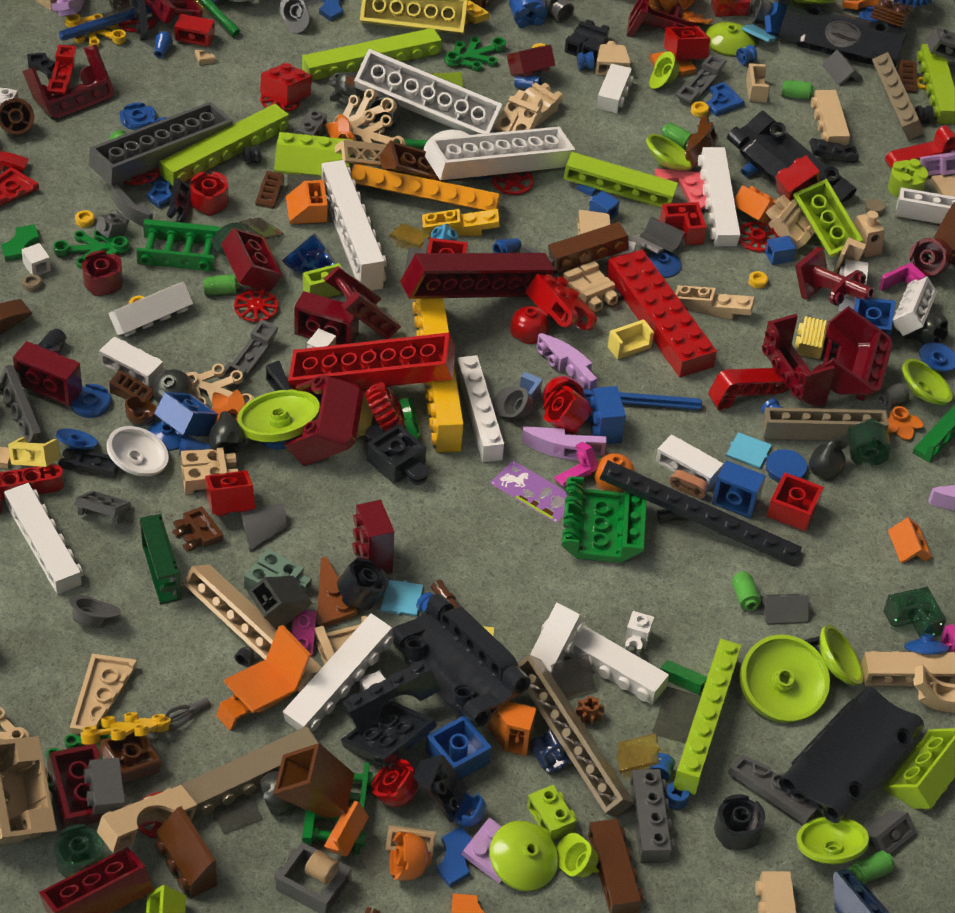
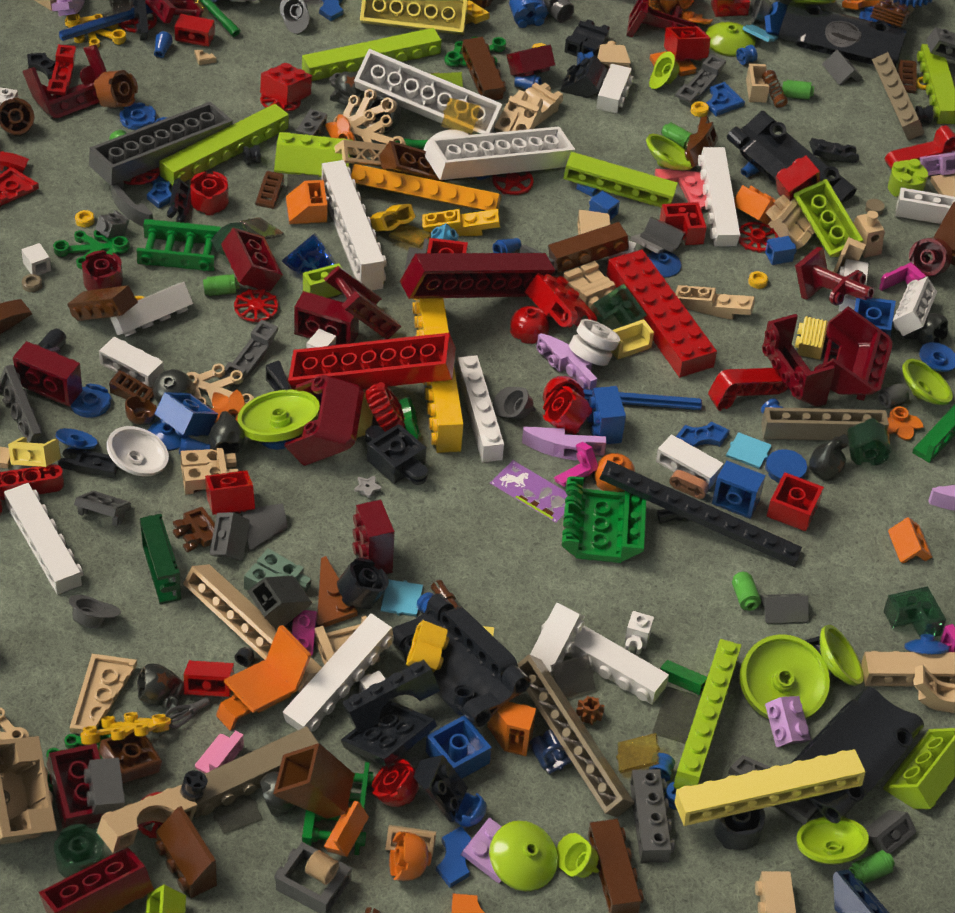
(23, 238): green tile -> none
(102, 303): none -> reddish brown brick
(116, 89): none -> dark orange brick
(159, 685): none -> pearl dark grey piece
(193, 785): none -> black wheel
(207, 678): none -> red brick
(221, 752): none -> bright pink panel
(229, 536): none -> dark grey panel
(367, 491): none -> light grey plate
(392, 217): none -> yellow brick
(428, 645): none -> yellow brick
(460, 116): none -> clear yellow piece
(483, 68): none -> reddish brown brick
(532, 384): medium blue panel -> none
(551, 812): lime brick -> none
(584, 78): none -> black slope
(594, 342): none -> white wheel
(618, 304): none -> clear green brick
(708, 434): none -> blue tile
(769, 787): none -> light yellow brick
(779, 97): none -> dark orange piece
(787, 721): none -> lavender bracket
(830, 117): tan brick -> none

